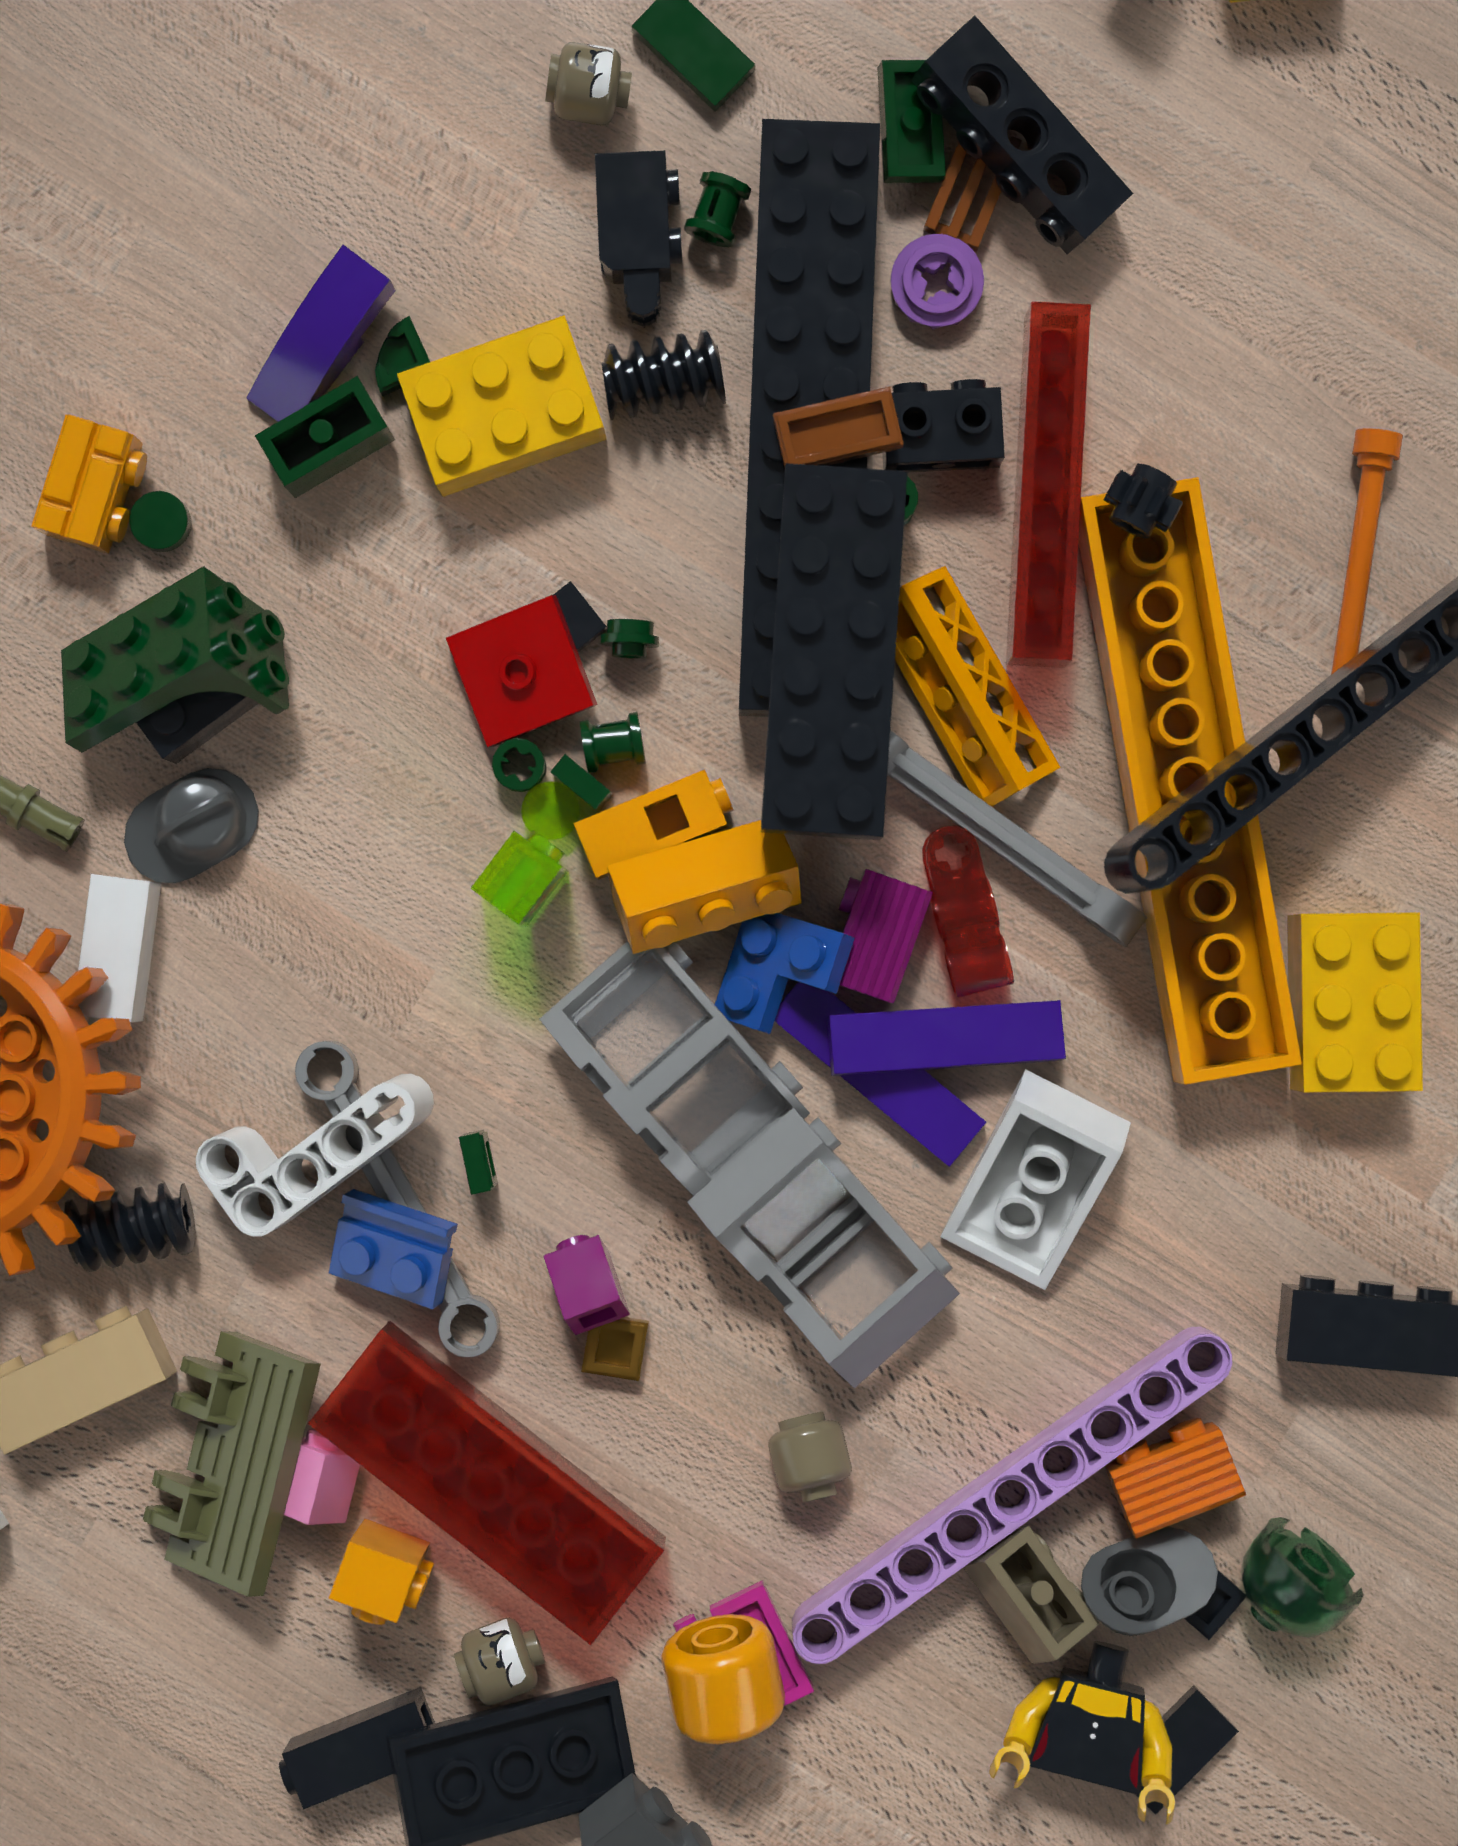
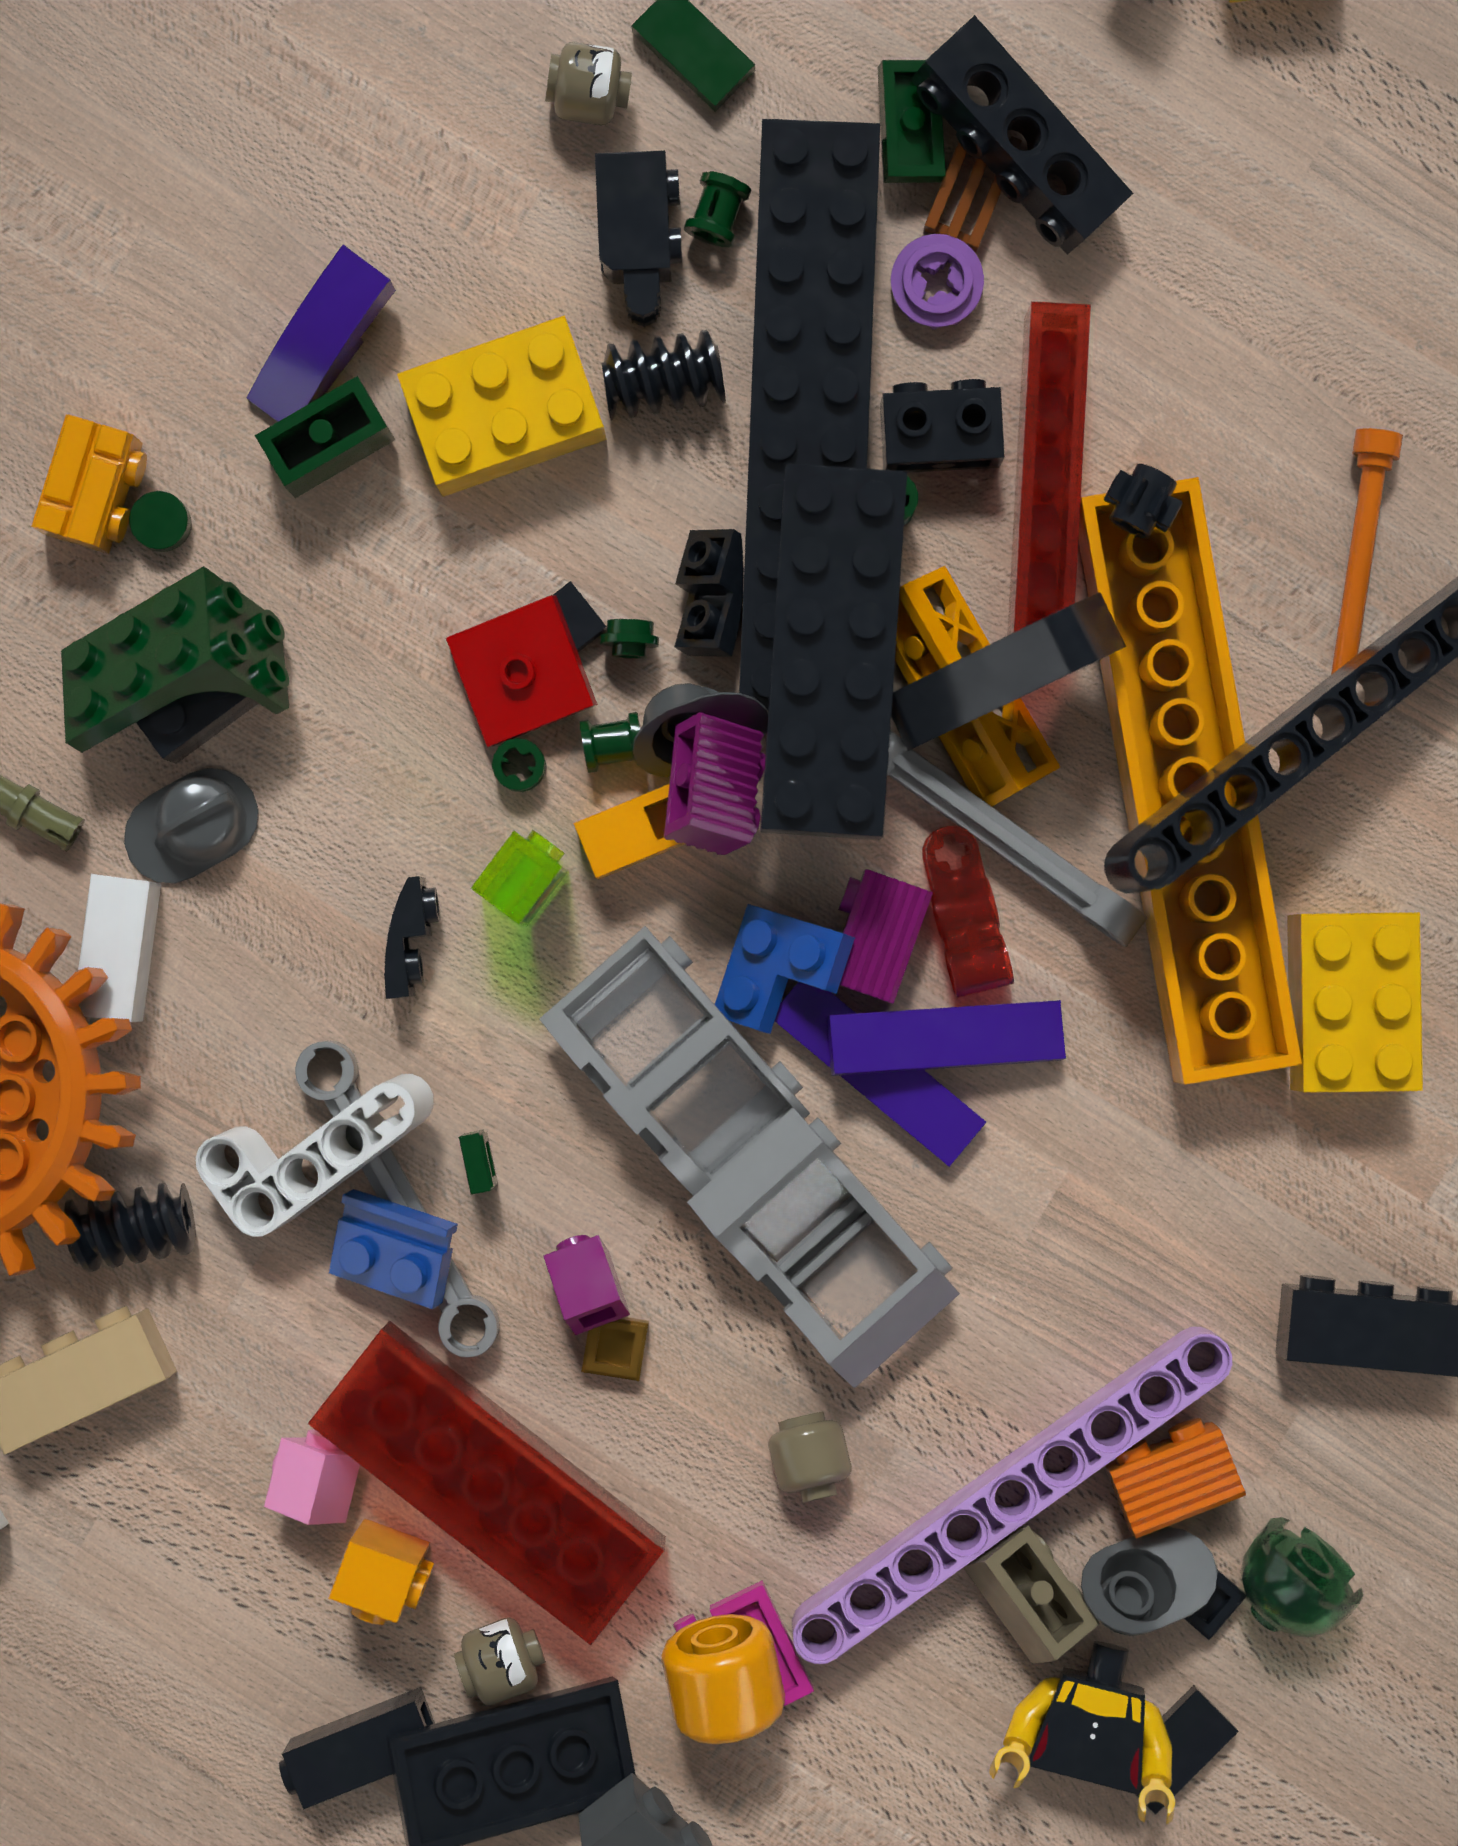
(247, 1459): olive hinge -> none
(399, 353): dark green tile -> none
(411, 918): none -> black slope
(551, 810): clear neon green tile -> none
(581, 783): dark green tile -> none
(679, 702): none -> dark grey piece
(703, 885): light orange brick -> none
(714, 579): none -> black slope
(714, 784): none -> magenta brick
(839, 429): dark orange tile -> none
(1005, 671): none -> black beam
(1036, 1179): white slope -> none

